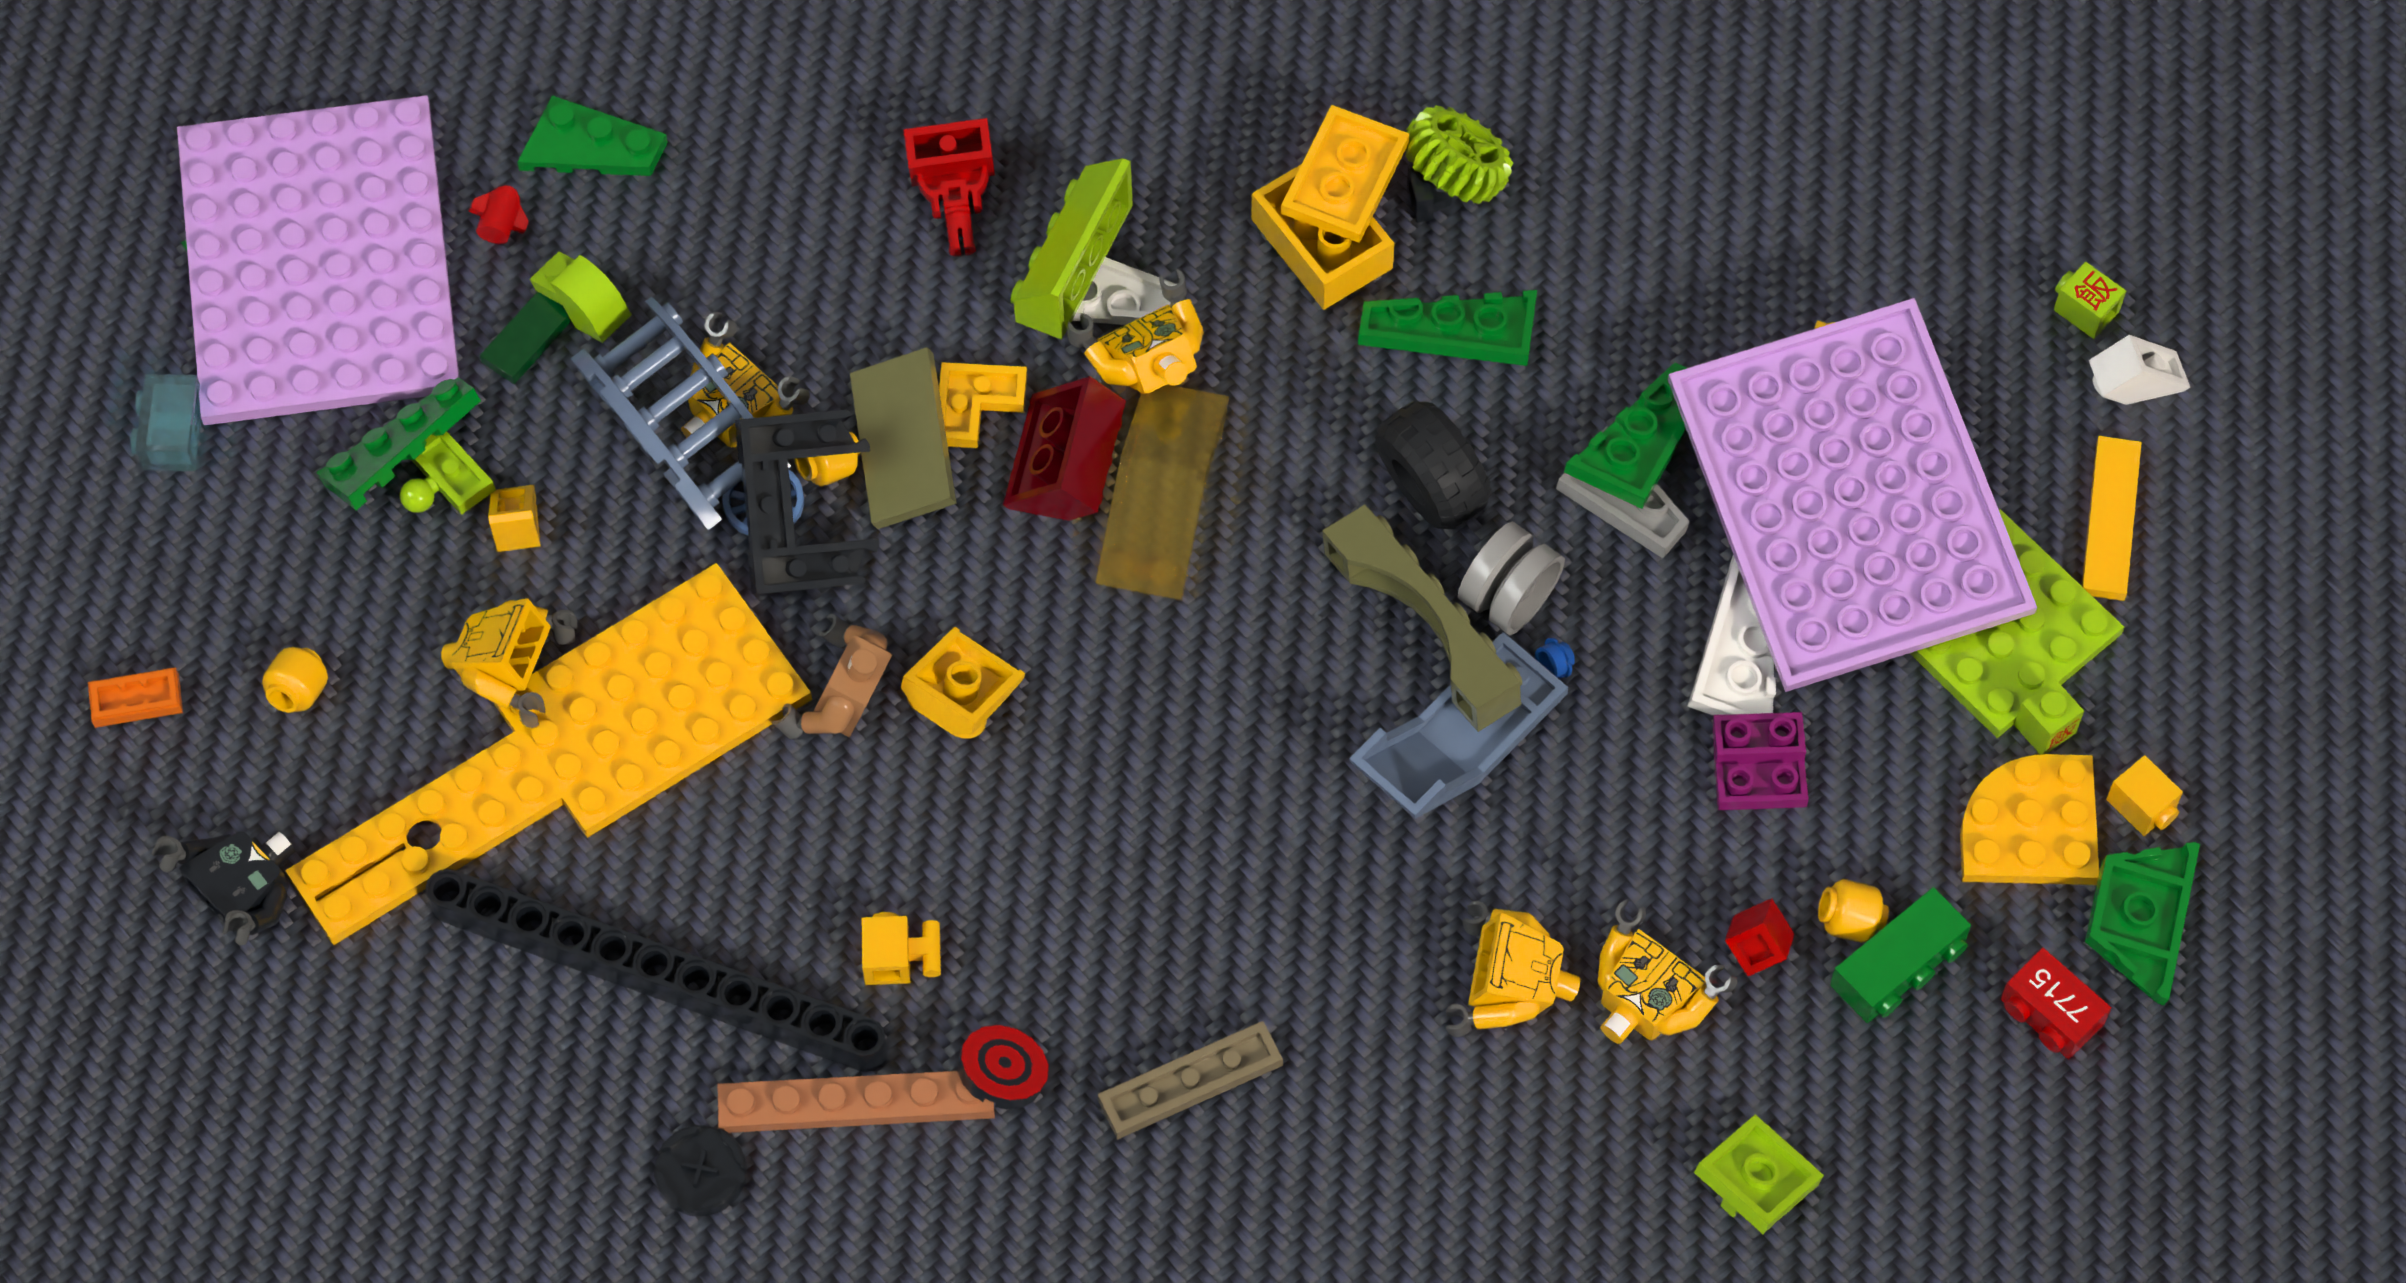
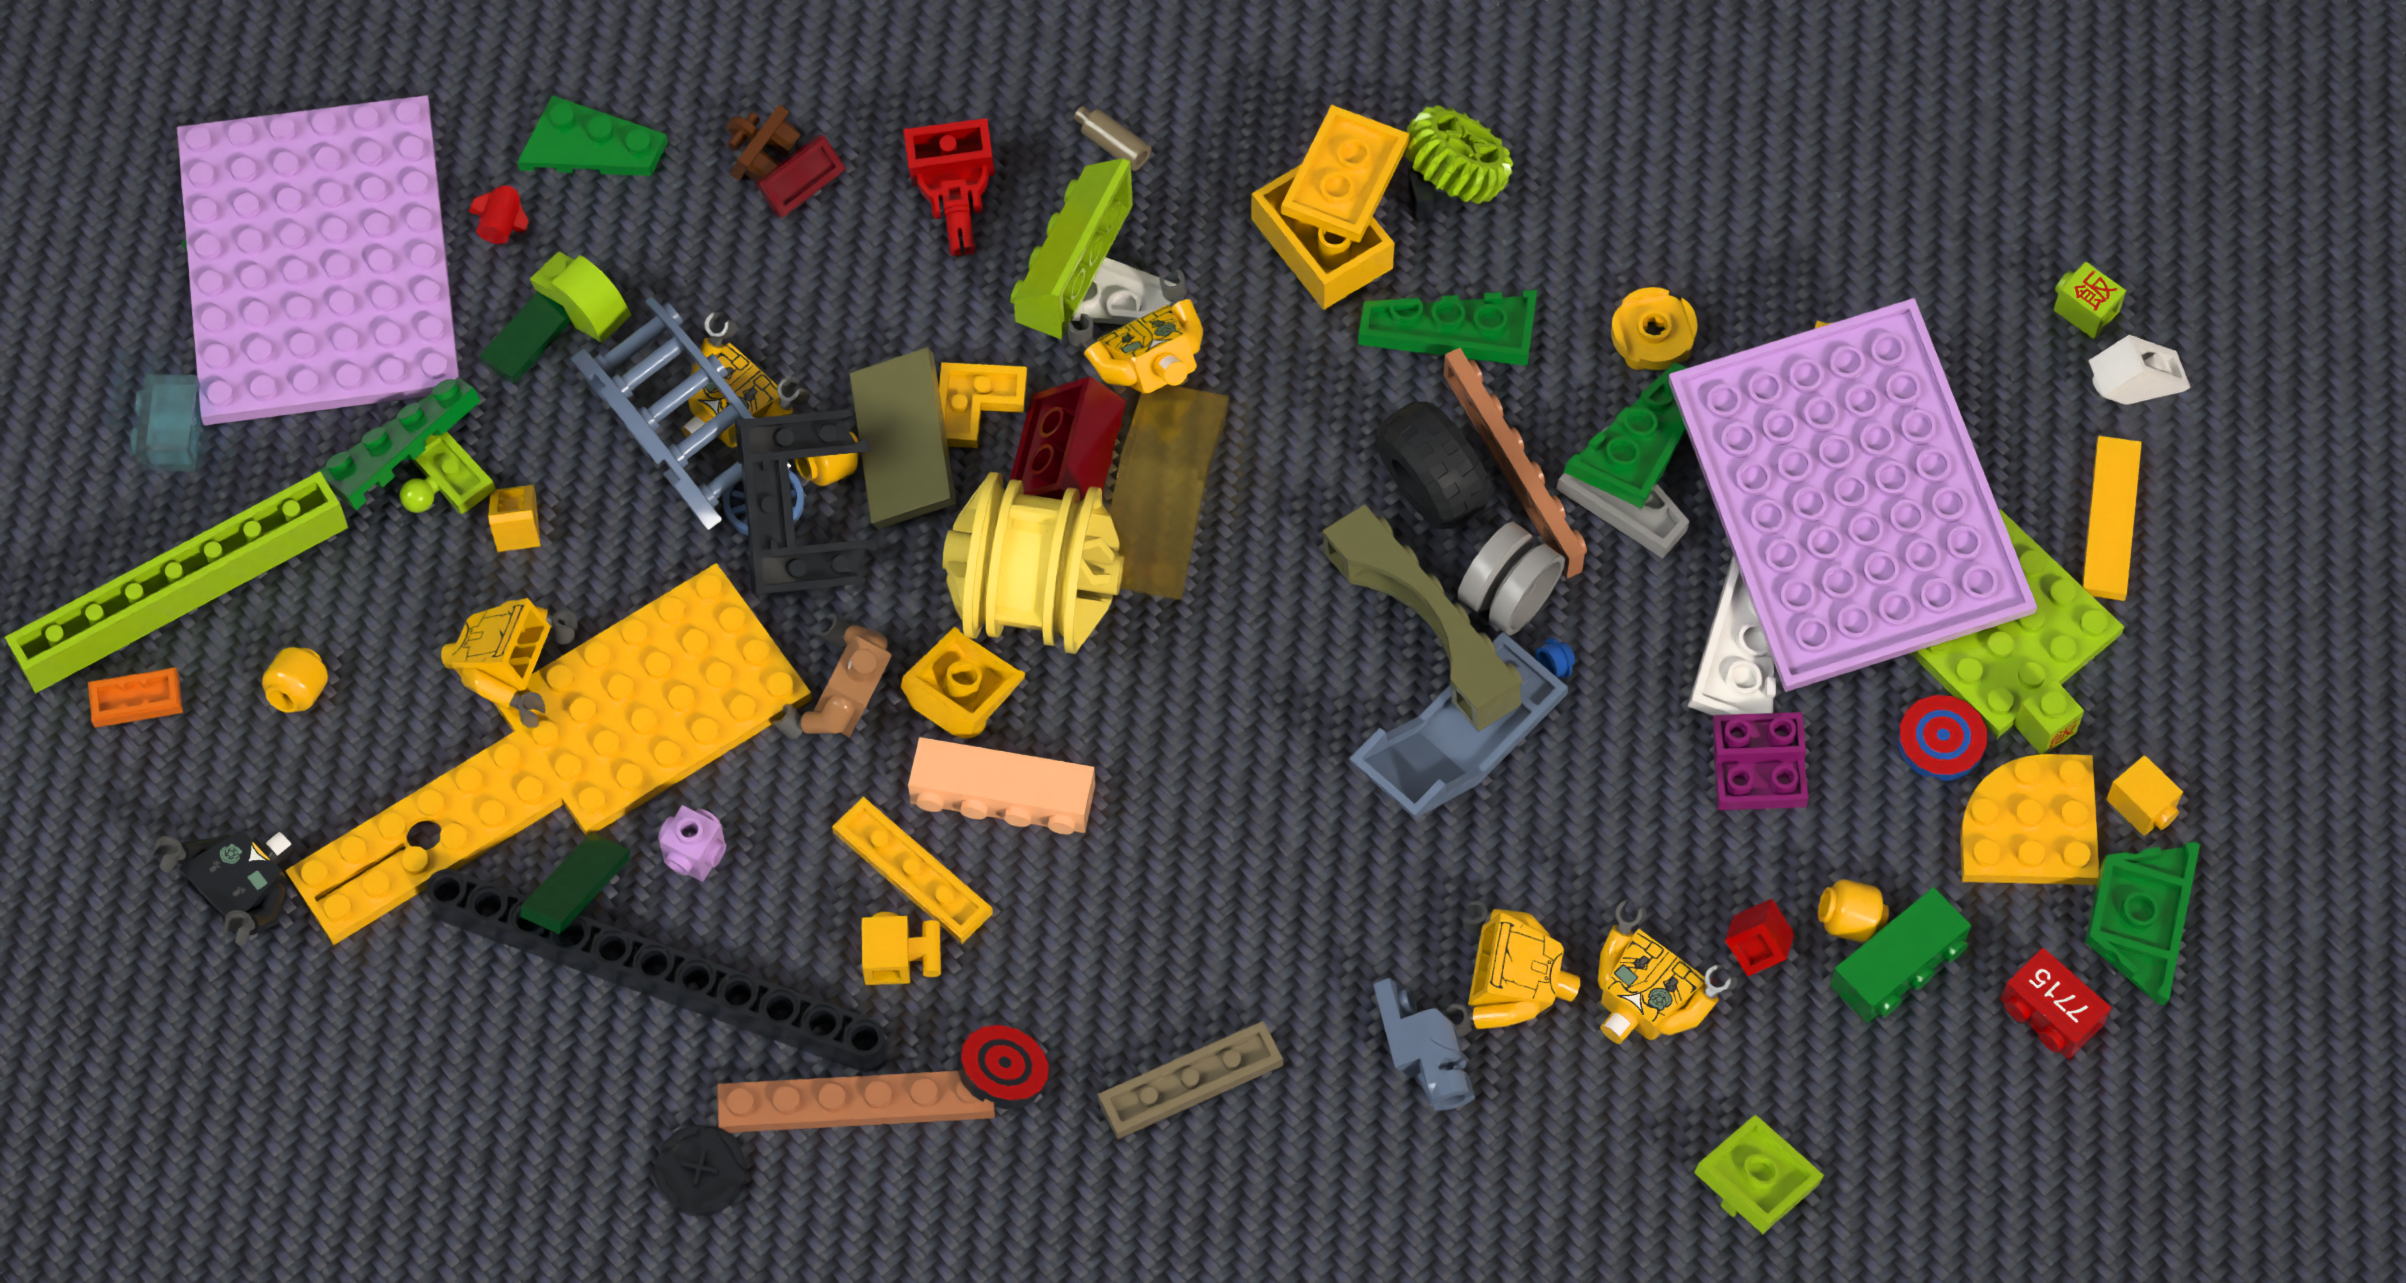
(177, 582): none -> lime brick
(575, 883): none -> dark green tile
(692, 842): none -> lavender brick
(774, 132): none -> reddish brown hips
(800, 176): none -> dark red tile
(912, 870): none -> yellow tile
(1001, 786): none -> light nougat brick
(1032, 562): none -> light yellow wheel
(1113, 136): none -> dark tan cylinder
(1424, 1046): none -> sand blue plate
(1507, 450): none -> nougat plate
(1648, 350): none -> yellow plate
(1942, 737): none -> red tile

